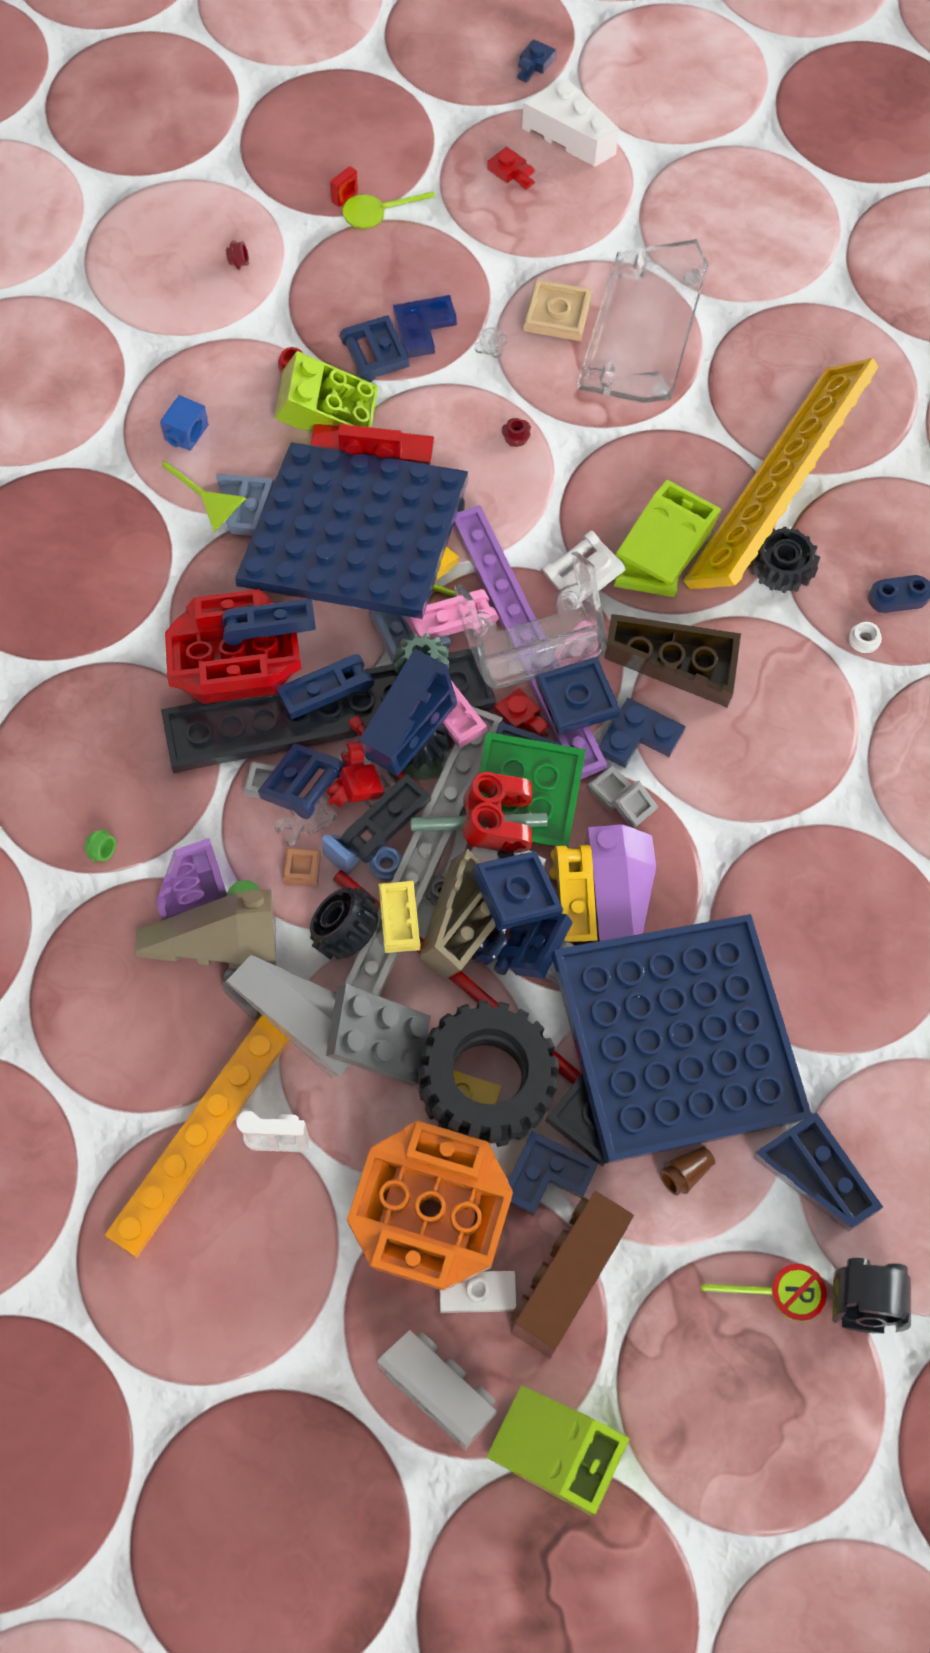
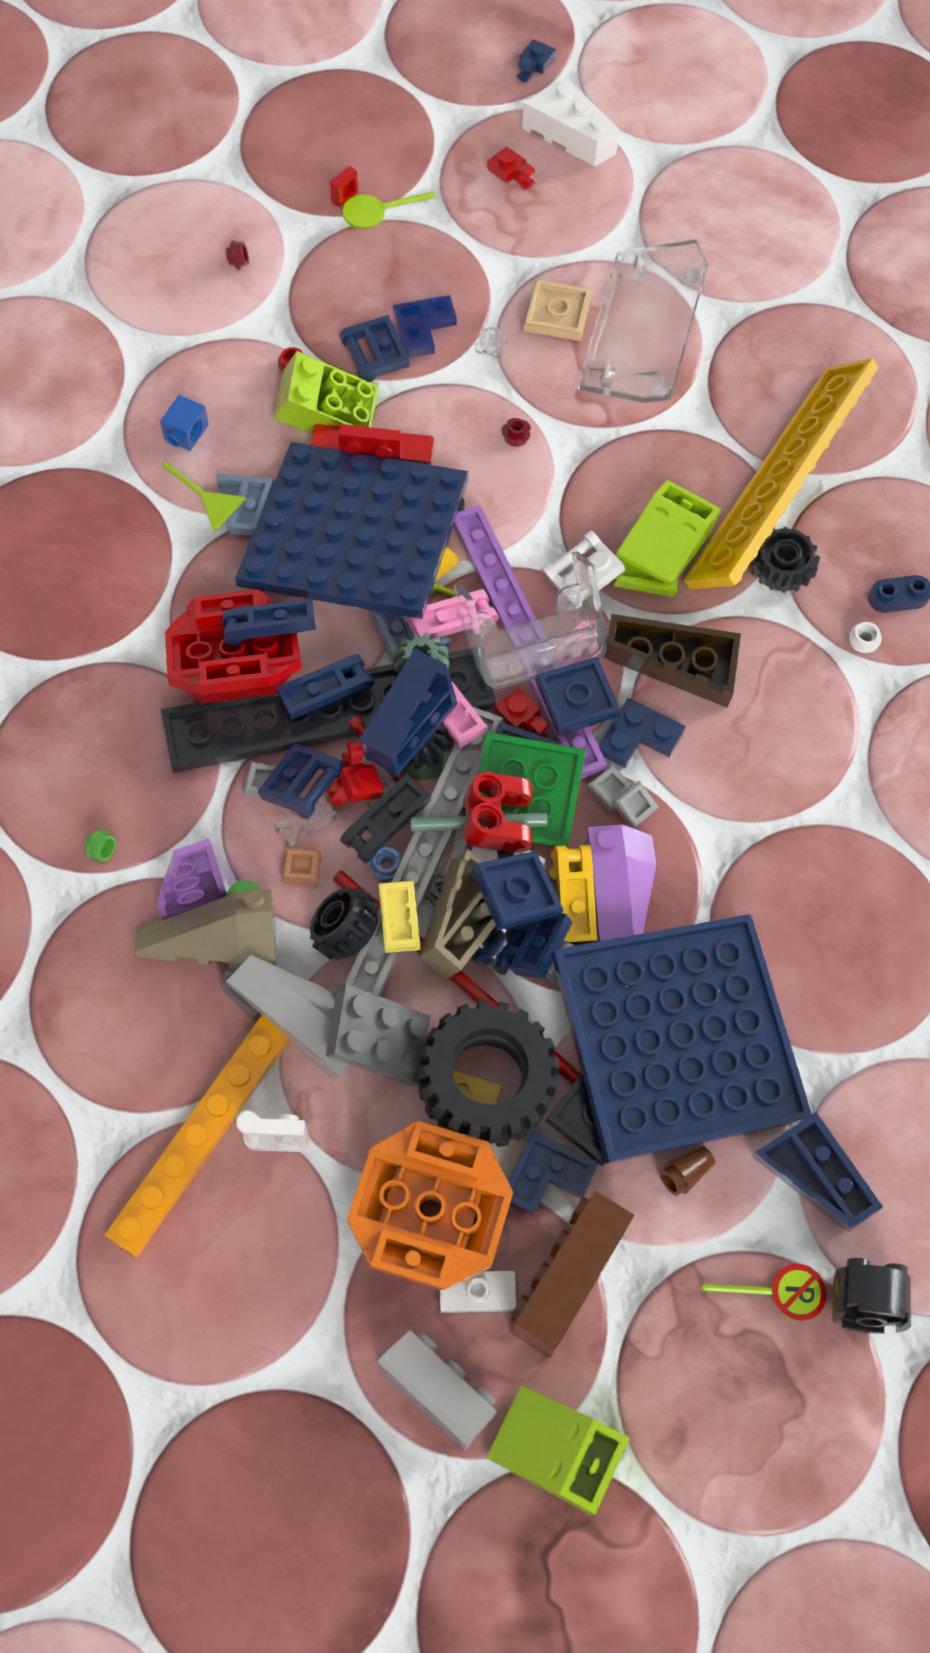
(339, 854): medium blue slope -> none

